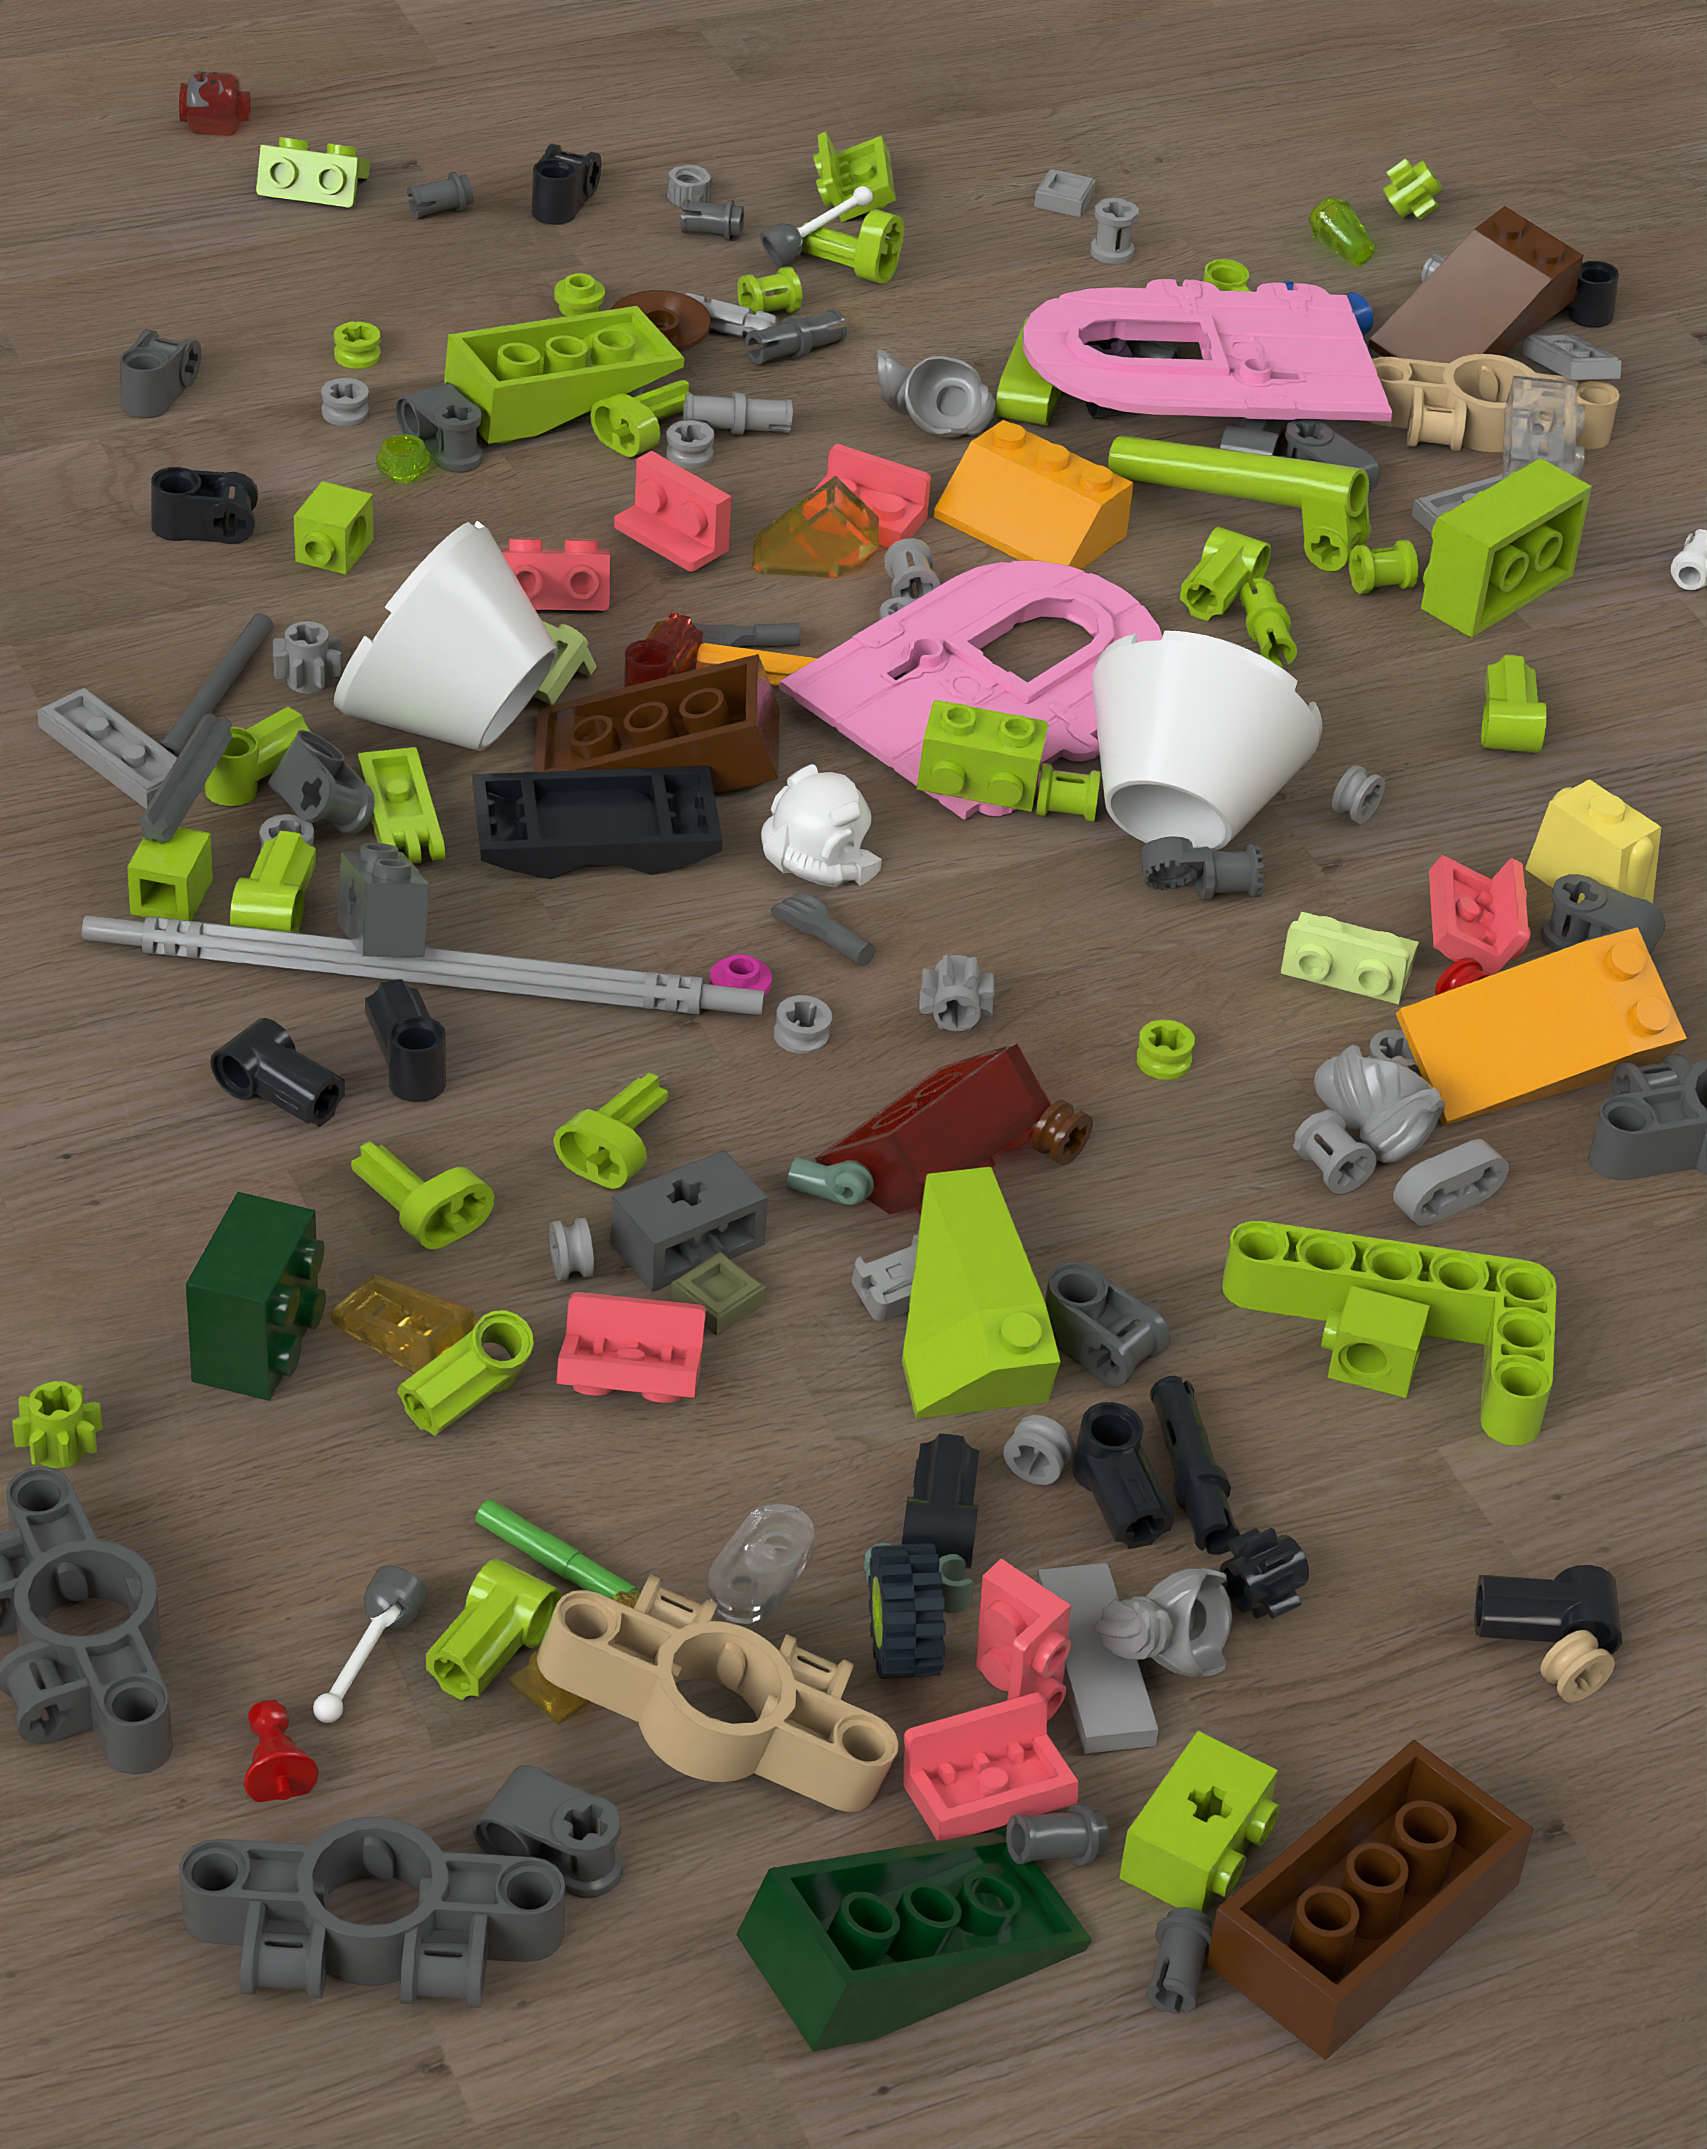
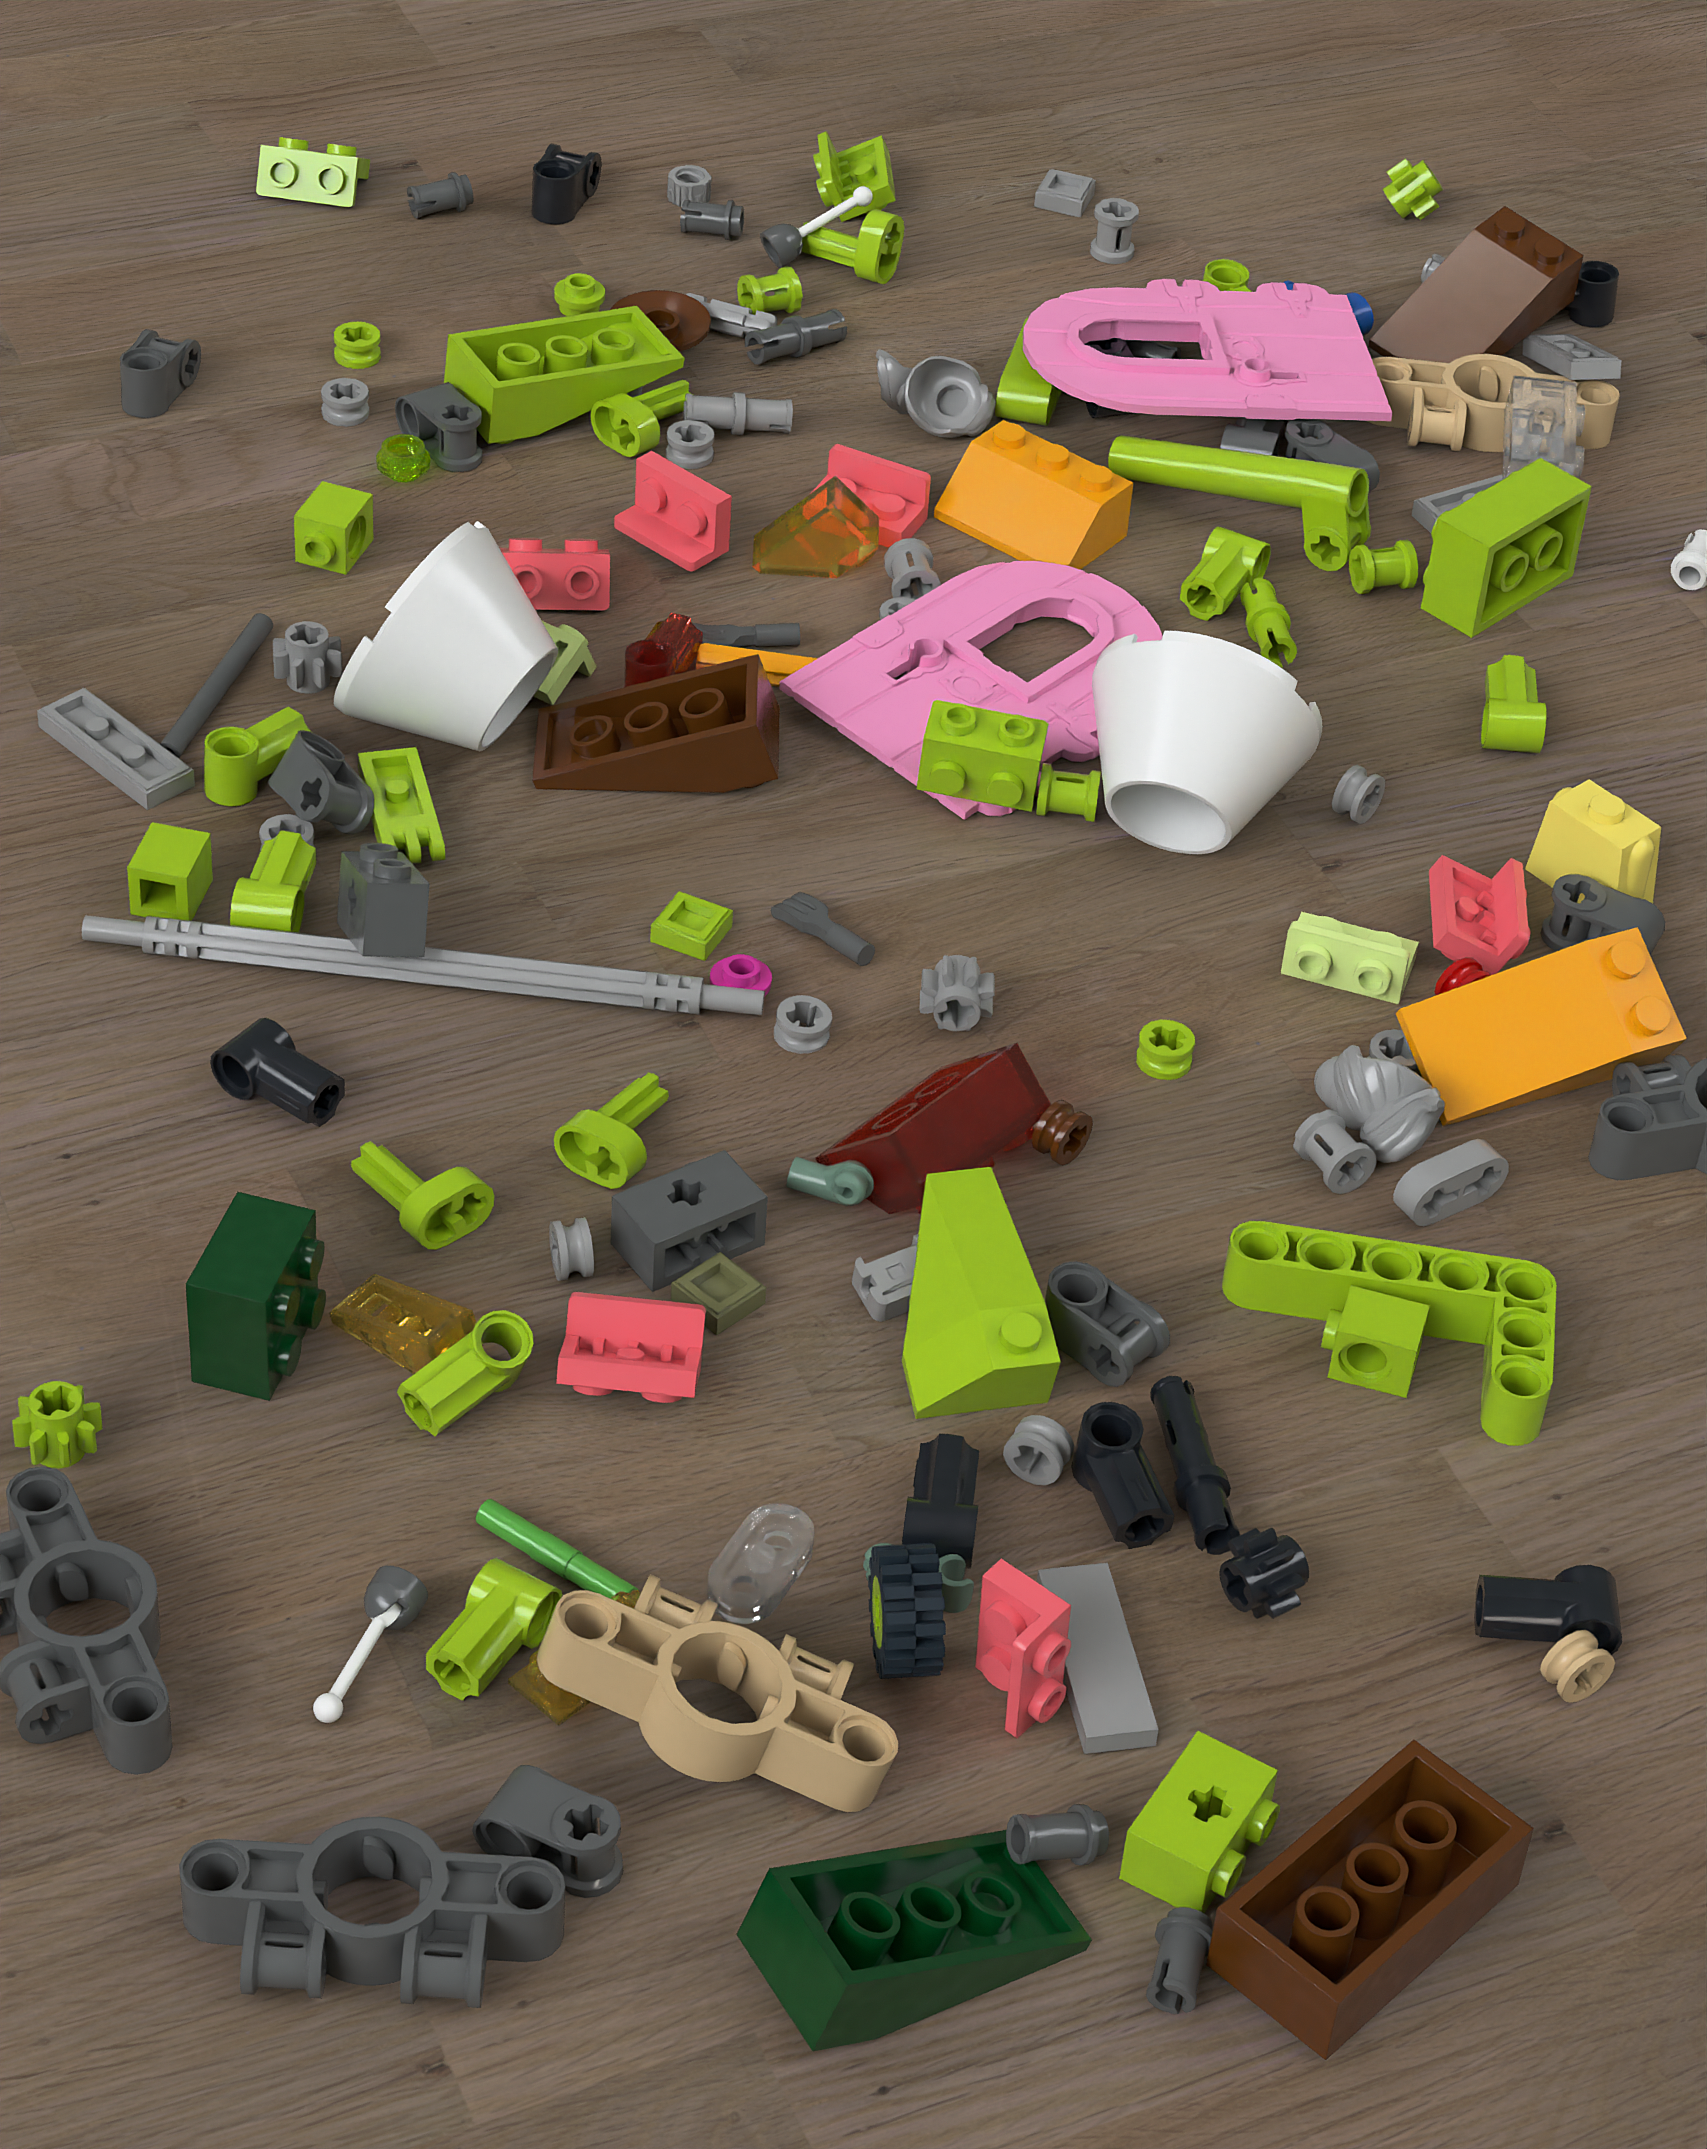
(186, 778): dark grey axle -> none
(198, 505): black piece -> none
(214, 103): clear red head -> none
(277, 1765): red piece -> none
(409, 1041): black piece -> none
(596, 819): black slope -> none
(691, 926): none -> lime tile
(820, 830): white helmet -> none
(985, 1768): coral bracket -> none
(1176, 1623): light grey hair -> none
(1177, 863): dark grey connector -> none
(1339, 228): clear neon green cone -> none

